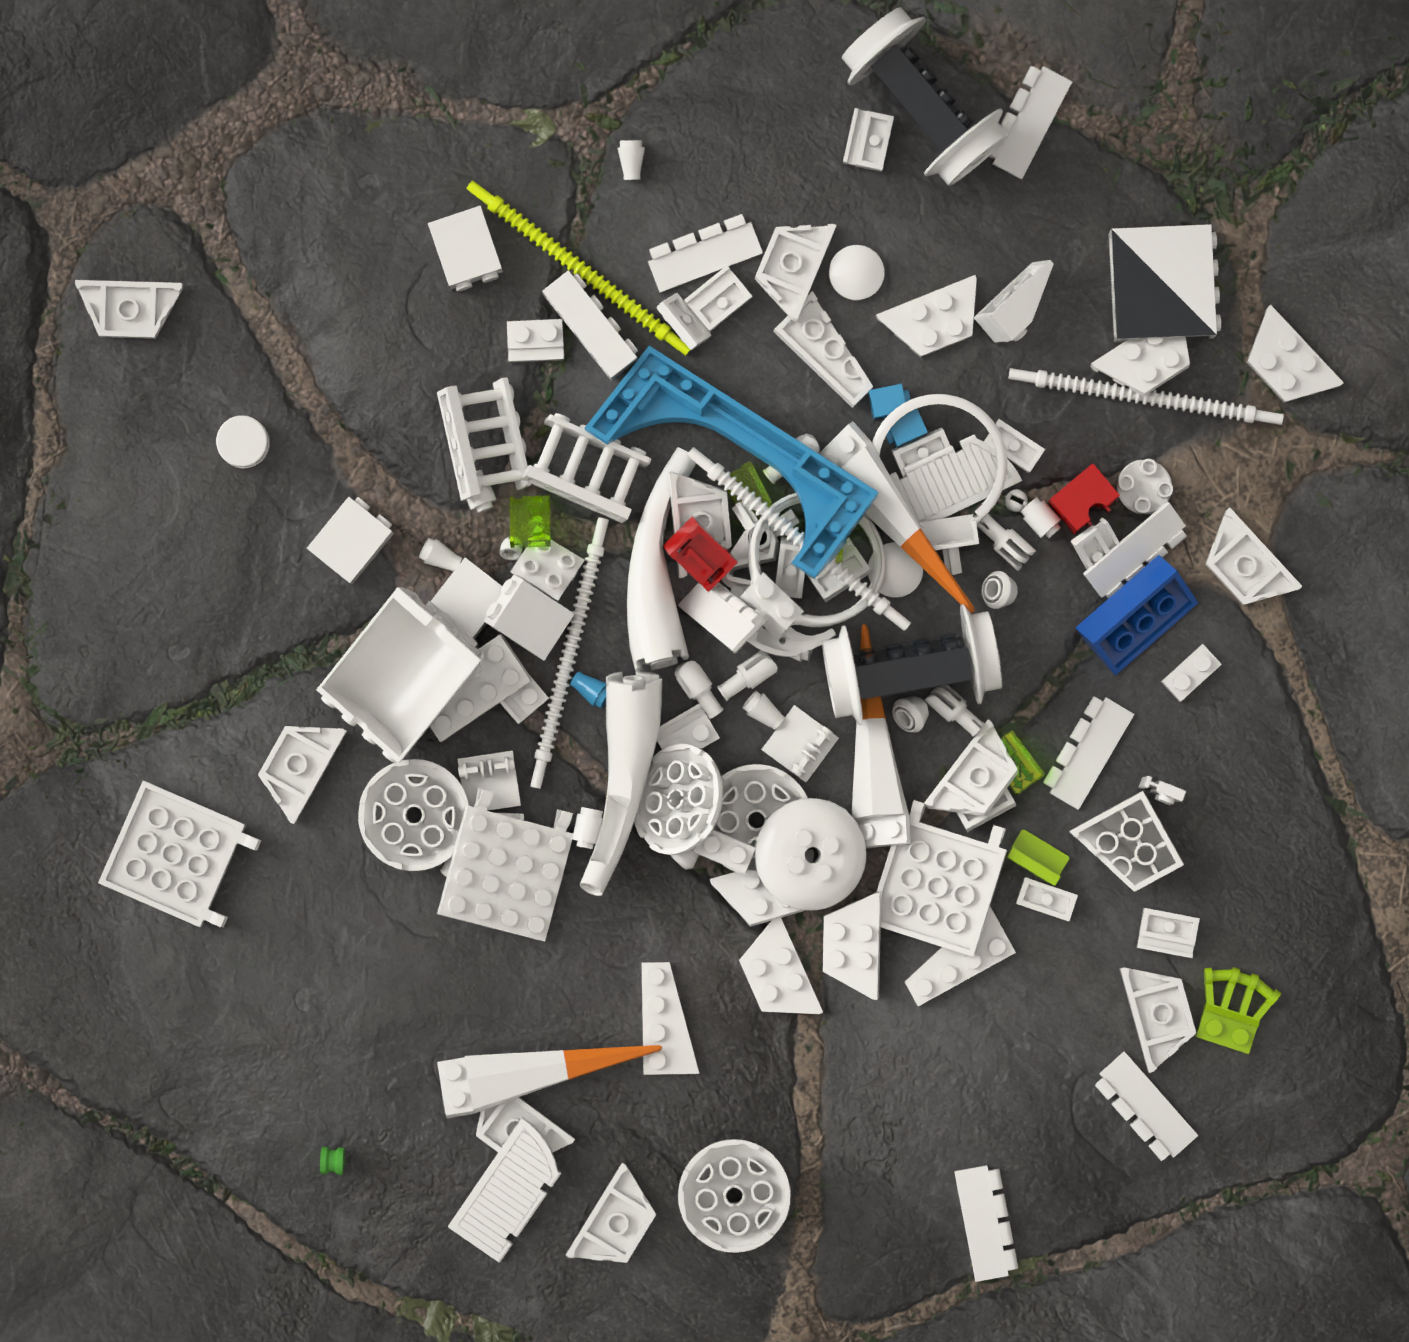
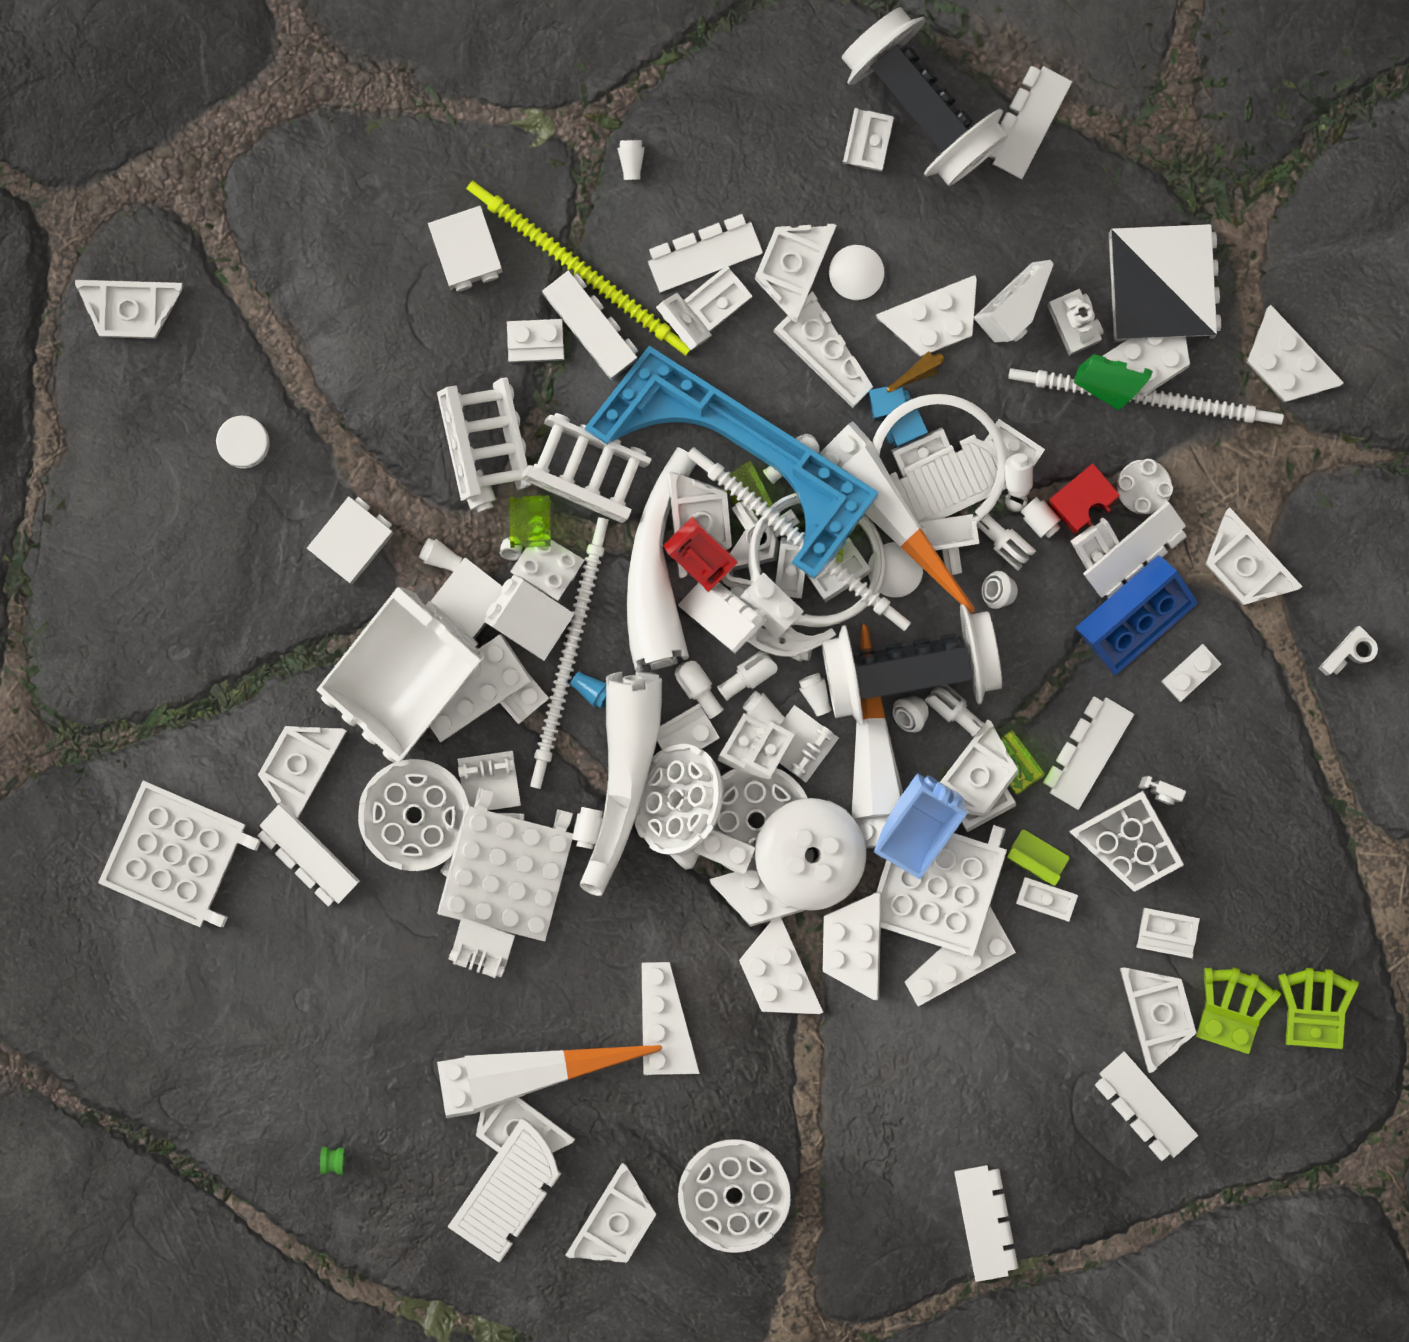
(303, 848): none -> white windscreen
(482, 947): none -> white hinge
(756, 747): none -> white slope
(815, 692): none -> white cone
(920, 825): none -> light blue piece
(922, 369): none -> pearl gold piece
(1019, 475): none -> white brick
(1075, 321): none -> white brick
(1110, 380): none -> green slope
(1316, 1027): none -> lime plate
(1347, 648): none -> white plate

